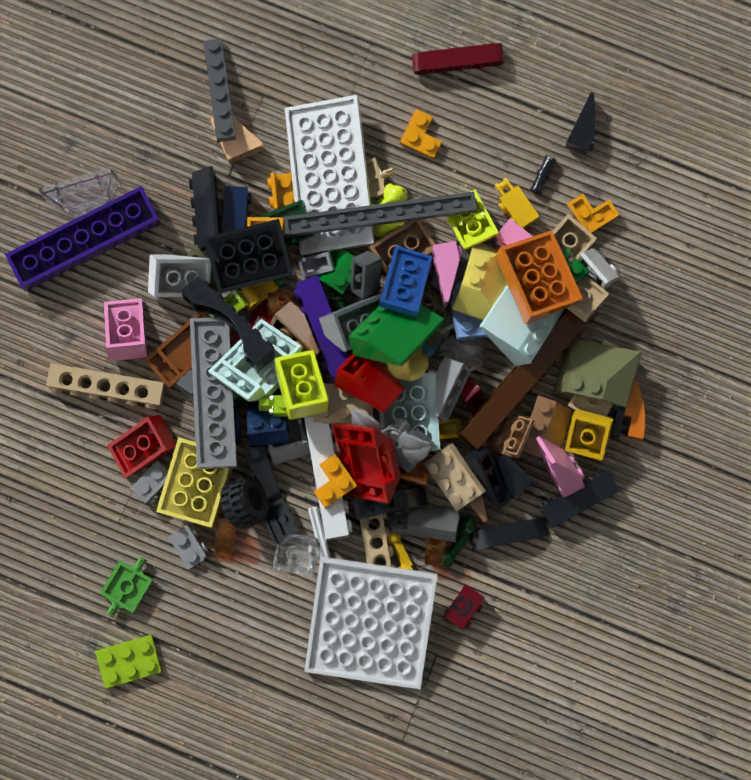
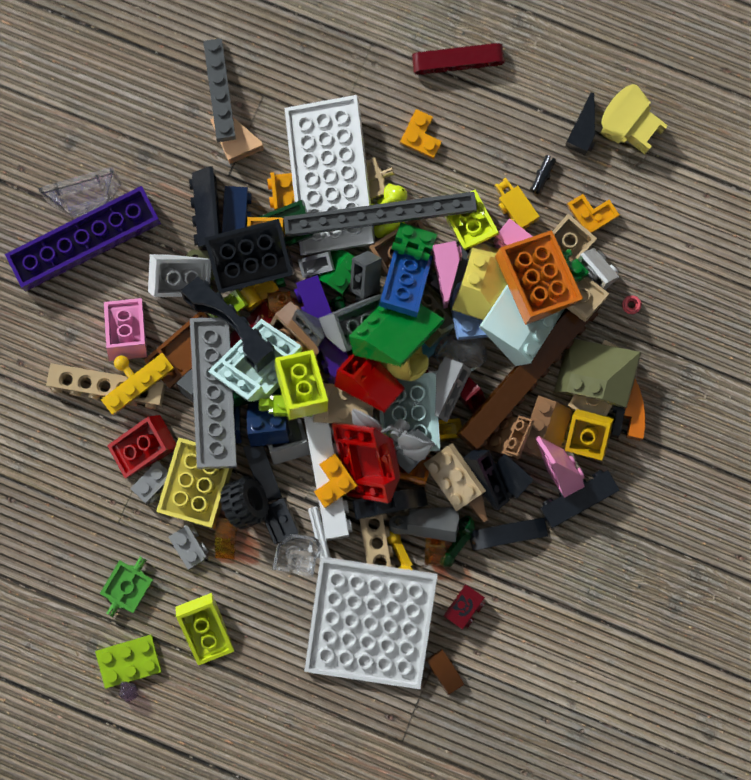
(128, 691): none -> clear purple plate
(136, 383): none -> yellow plate
(204, 629): none -> neon yellow slope
(310, 326): none -> dark grey slope
(415, 238): none -> green plate
(445, 672): none -> reddish brown slope
(630, 119): none -> light yellow piece
(635, 300): none -> coral plate

